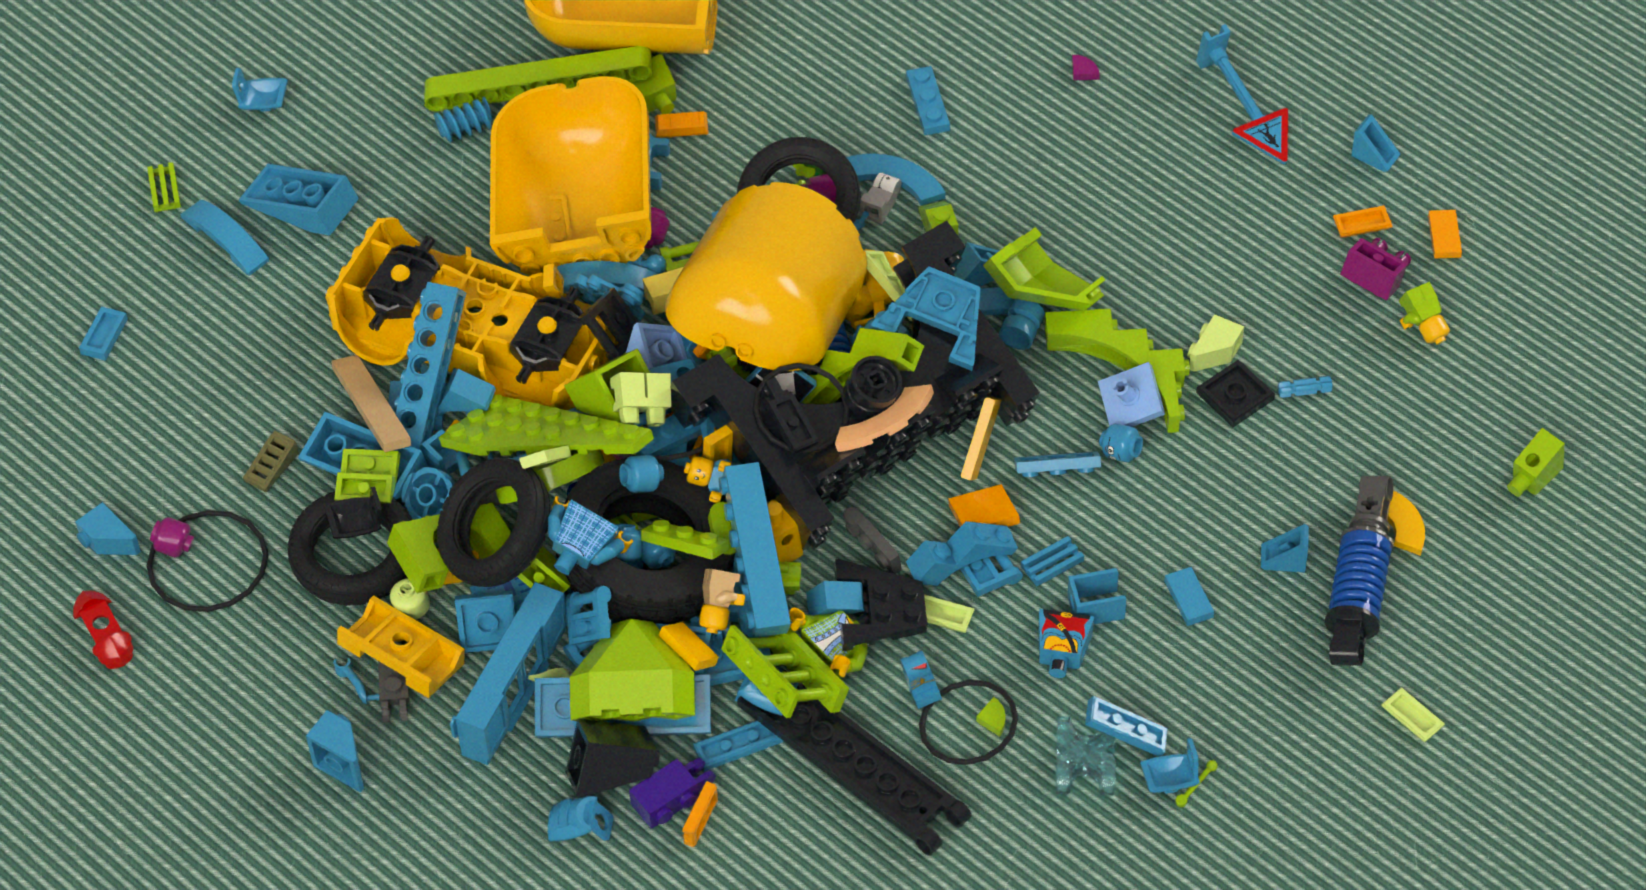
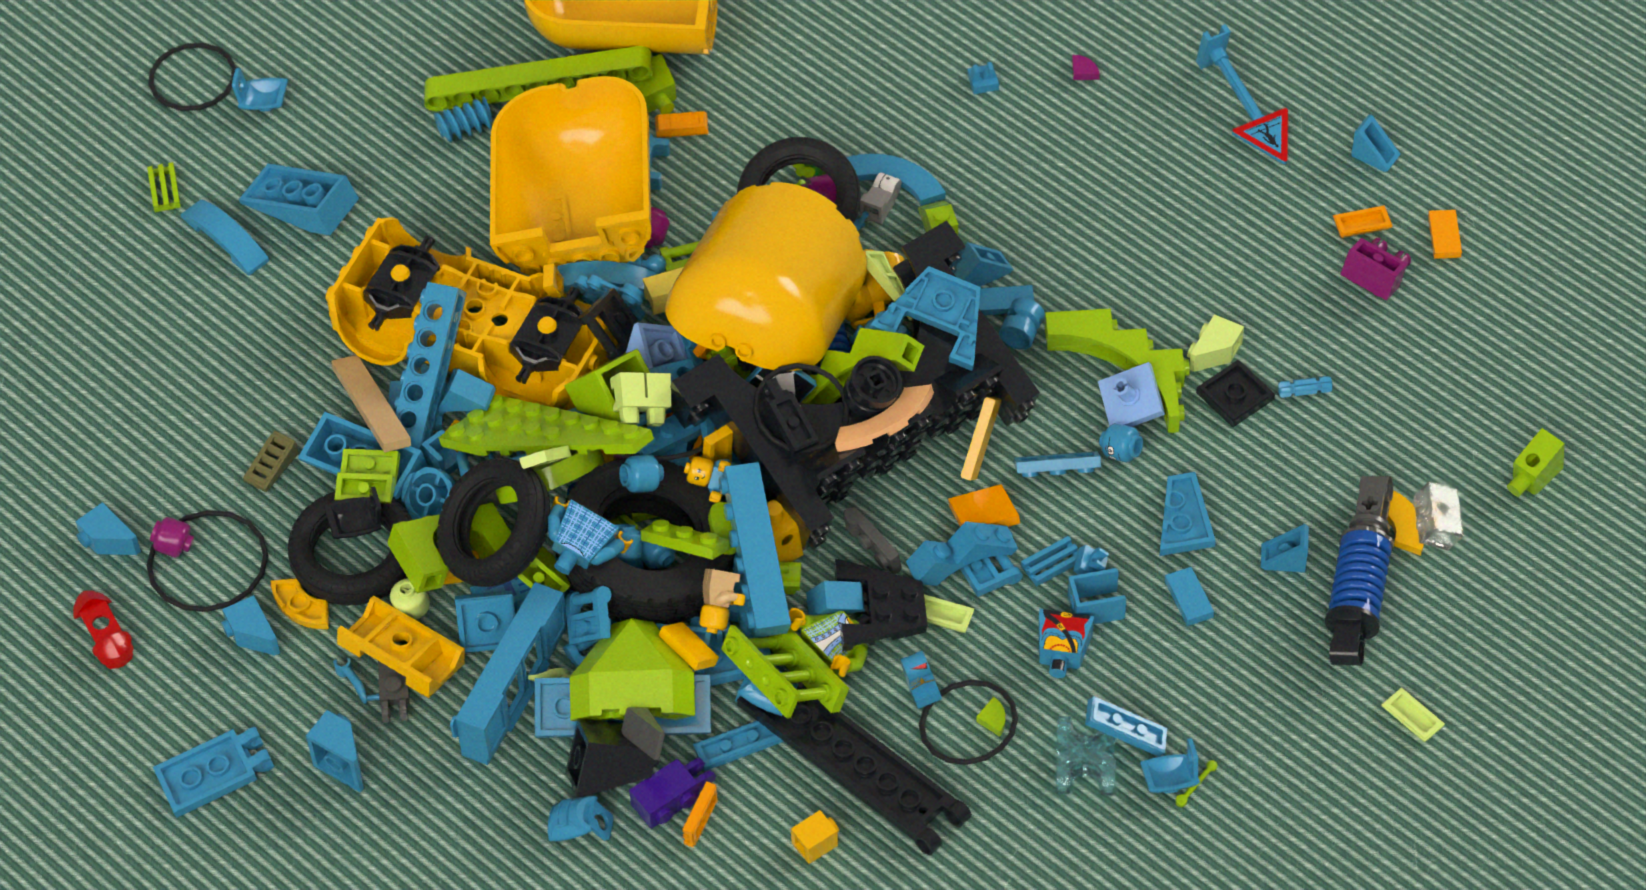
(103, 333): dark azure tile -> none
(180, 48): none -> black piece
(212, 770): none -> dark azure tile
(249, 627): none -> dark azure slope
(299, 605): none -> yellow tile
(643, 731): none -> dark grey slope
(815, 836): none -> yellow brick
(927, 100): dark azure plate -> none
(983, 78): none -> dark azure tile
(1030, 275): lime panel -> none
(1090, 560): none -> dark azure tile
(1185, 517): none -> dark azure wing
(1424, 310): lime piece -> none
(1438, 516): none -> clear brick

